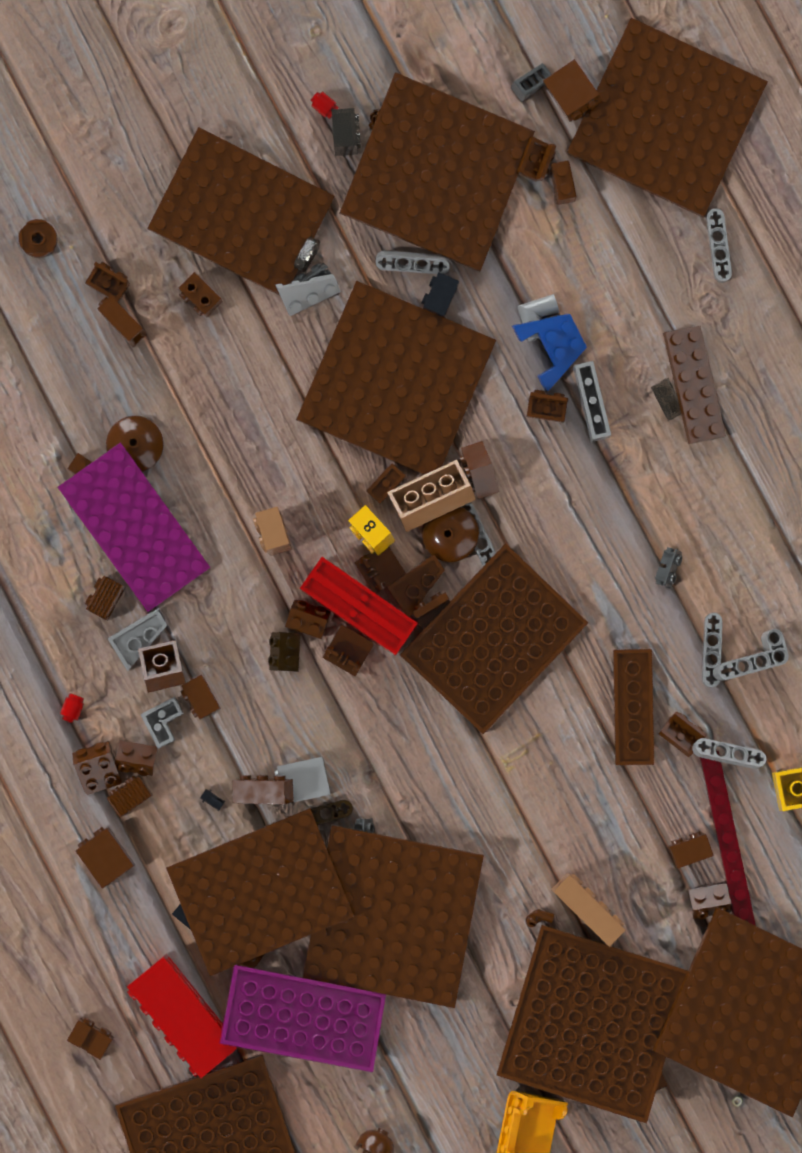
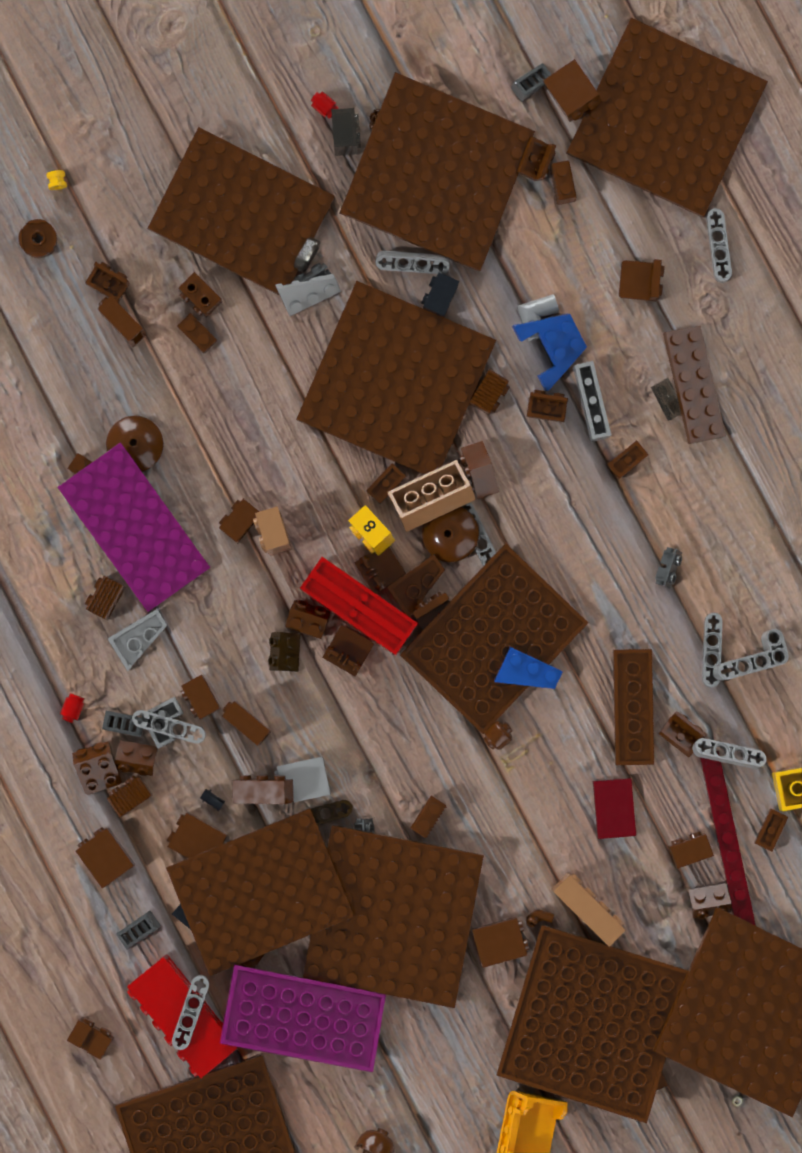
(56, 180): none -> yellow wheel
(106, 723): none -> dark grey slope
(151, 920): none -> dark grey slope
(161, 666): reddish brown brick -> none
(169, 724): none -> light grey beam
(191, 1012): none -> light grey beam
(194, 836): none -> reddish brown brick
(197, 333): none -> reddish brown plate
(239, 520): none -> reddish brown brick
(246, 722): none -> reddish brown brick
(428, 816): none -> reddish brown brick
(489, 392): none -> reddish brown brick
(498, 735): none -> reddish brown head
(500, 941): none -> reddish brown brick
(527, 671): none -> blue wing
(614, 808): none -> dark red tile
(627, 459): none -> reddish brown plate
(641, 280): none -> reddish brown bracket
(771, 830): none -> reddish brown plate

